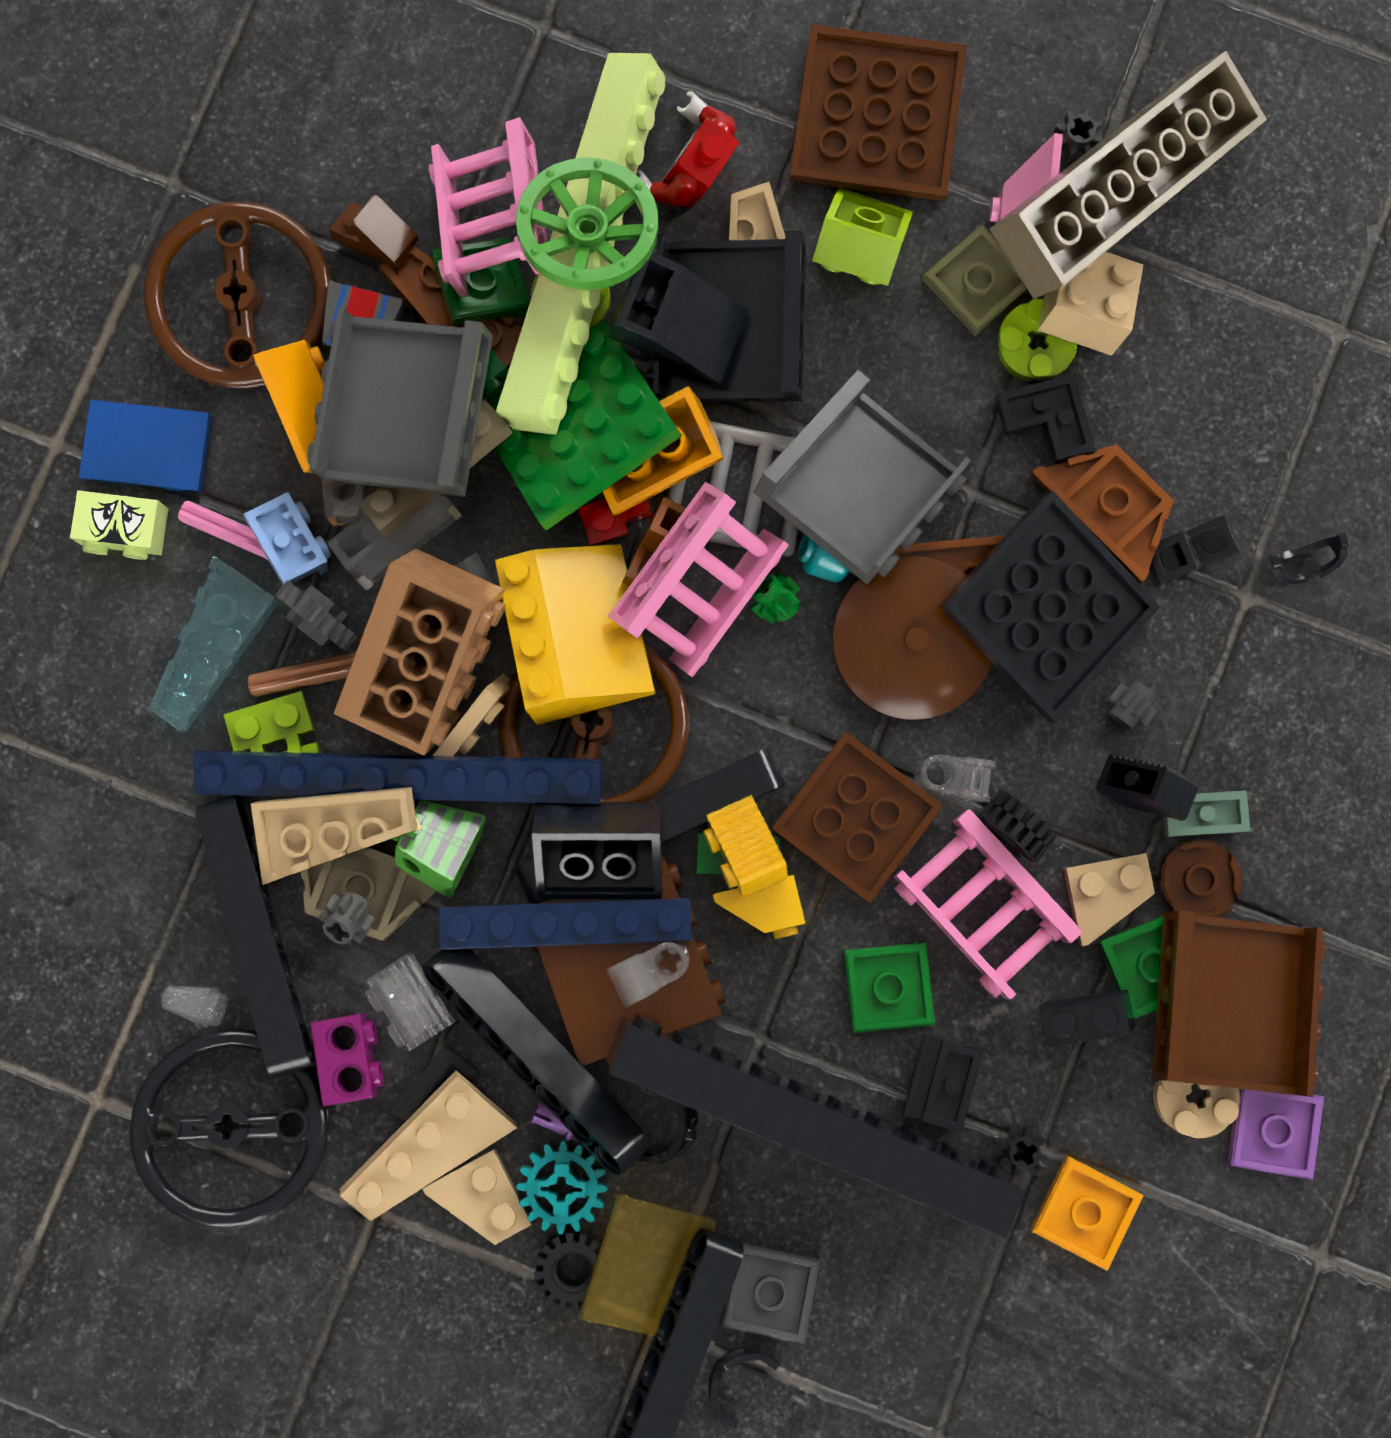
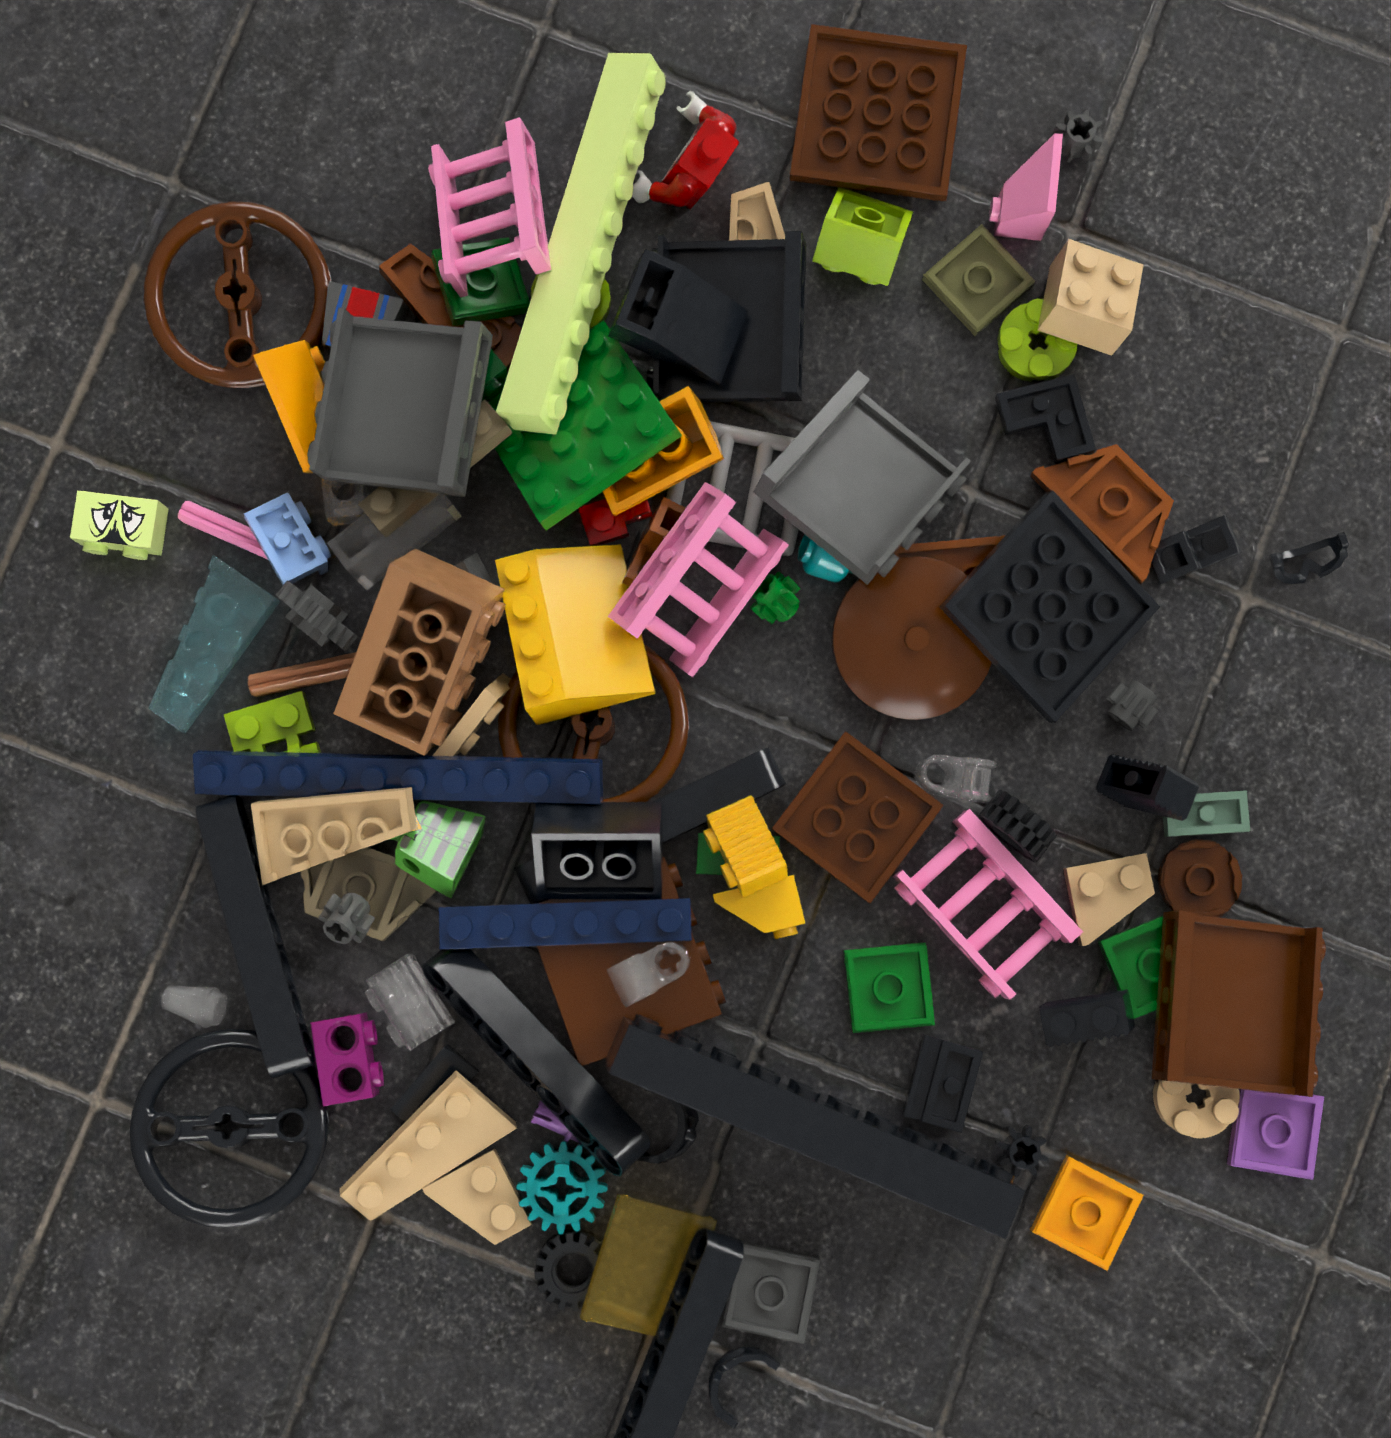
(145, 446): blue tile -> none
(374, 231): slope -> none
(587, 219): bright green wheel -> none
(1128, 175): dark tan brick -> none

